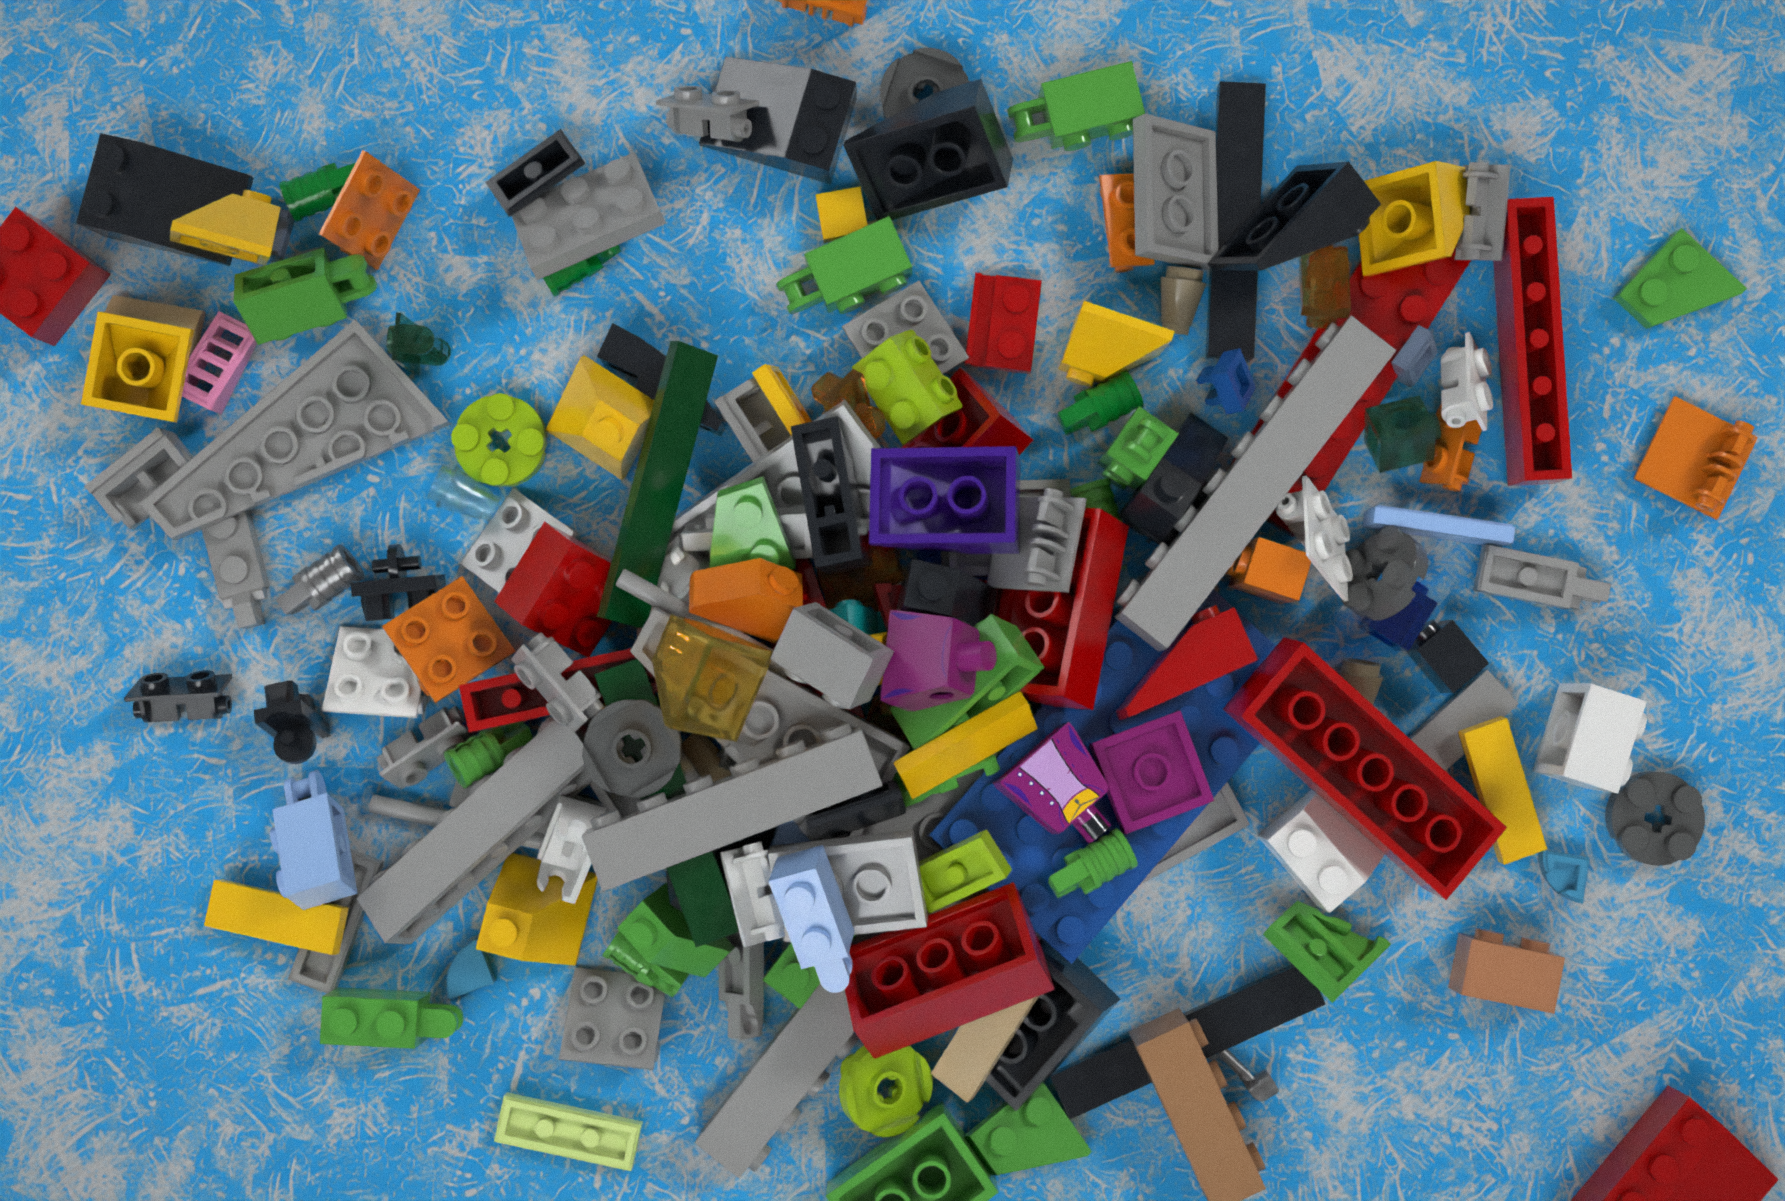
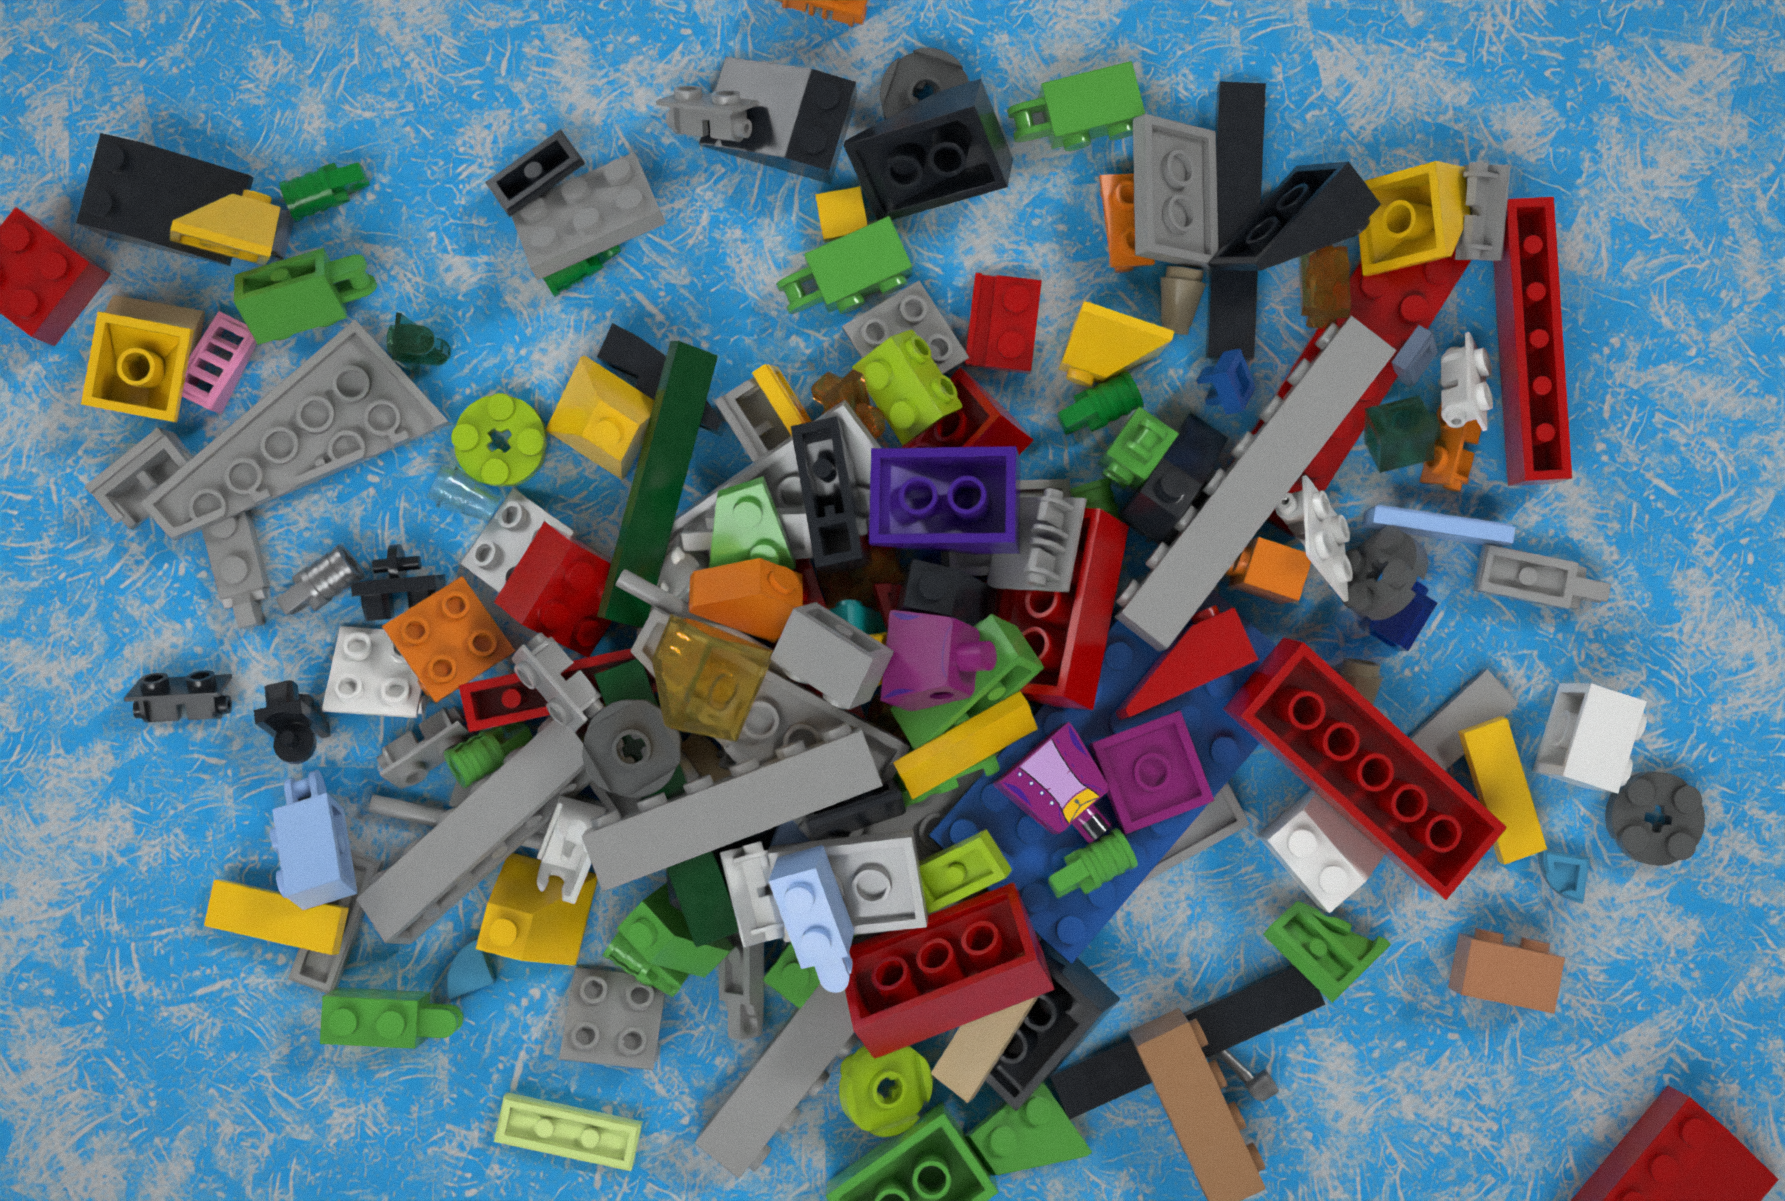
(369, 210): orange hinge -> none
(1446, 655): black brick -> none
(1677, 282): bright green wing -> none
(1696, 457): orange hinge -> none

